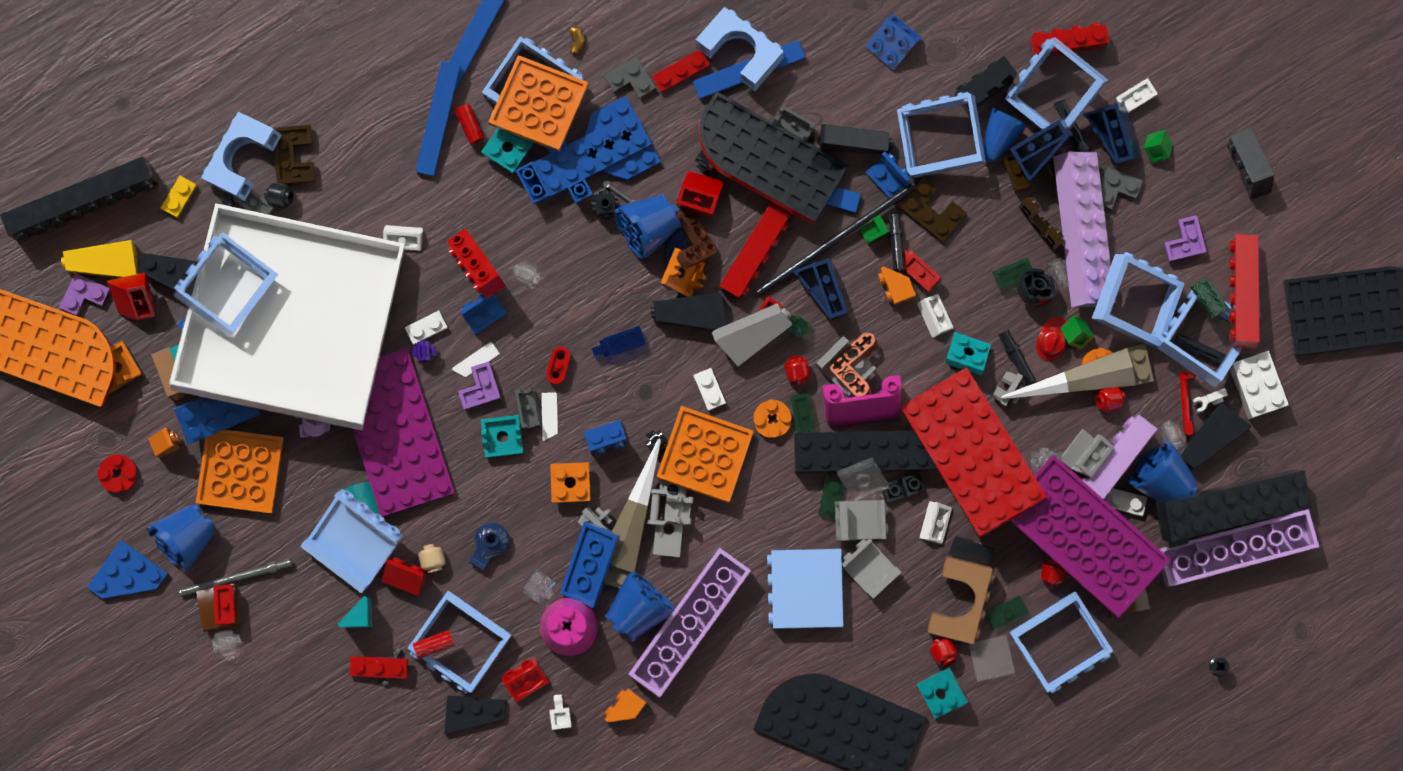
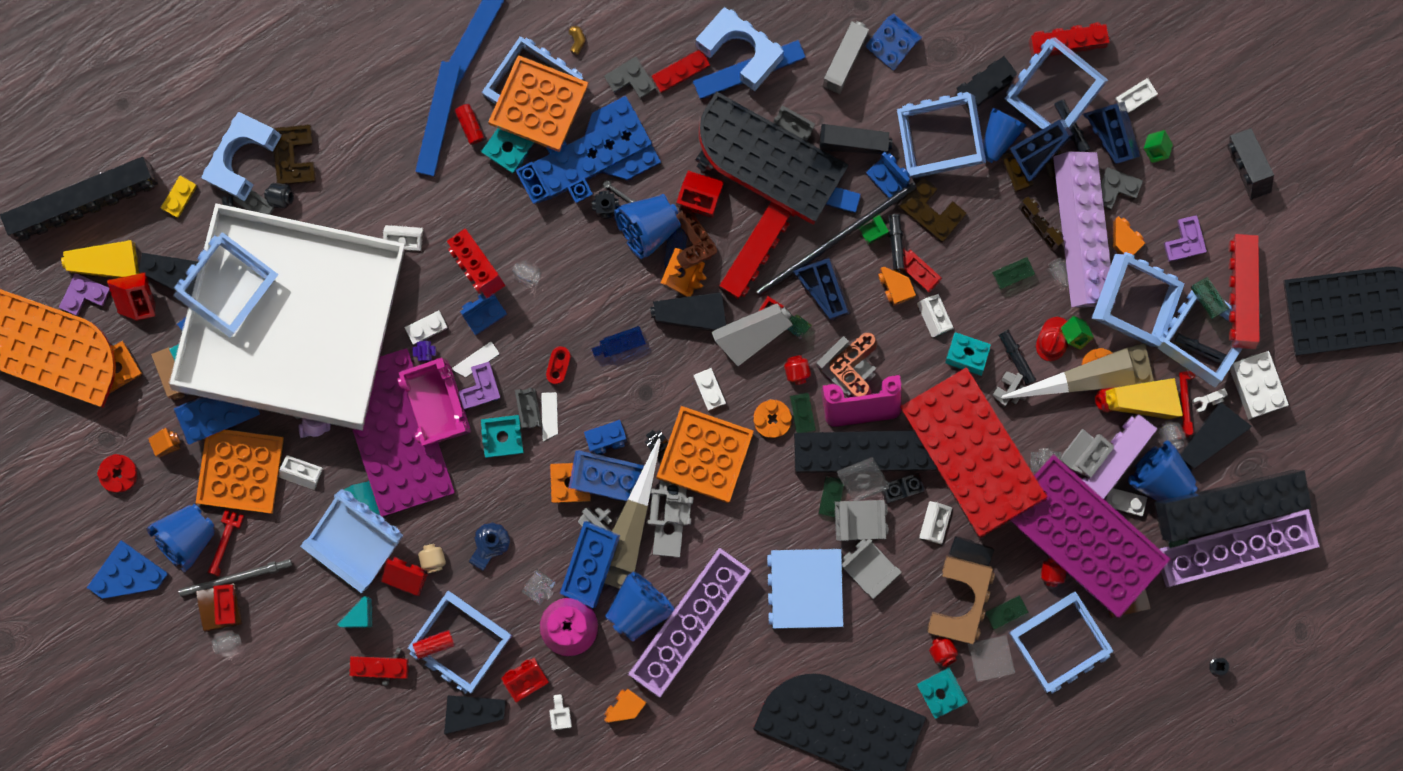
(230, 524): none -> red hinge
(300, 472): none -> white slope
(435, 401): none -> dark pink windscreen
(603, 475): none -> blue plate
(845, 57): none -> light grey slope
(1036, 288): black cylinder -> none
(1125, 238): none -> orange slope
(1149, 399): none -> yellow slope

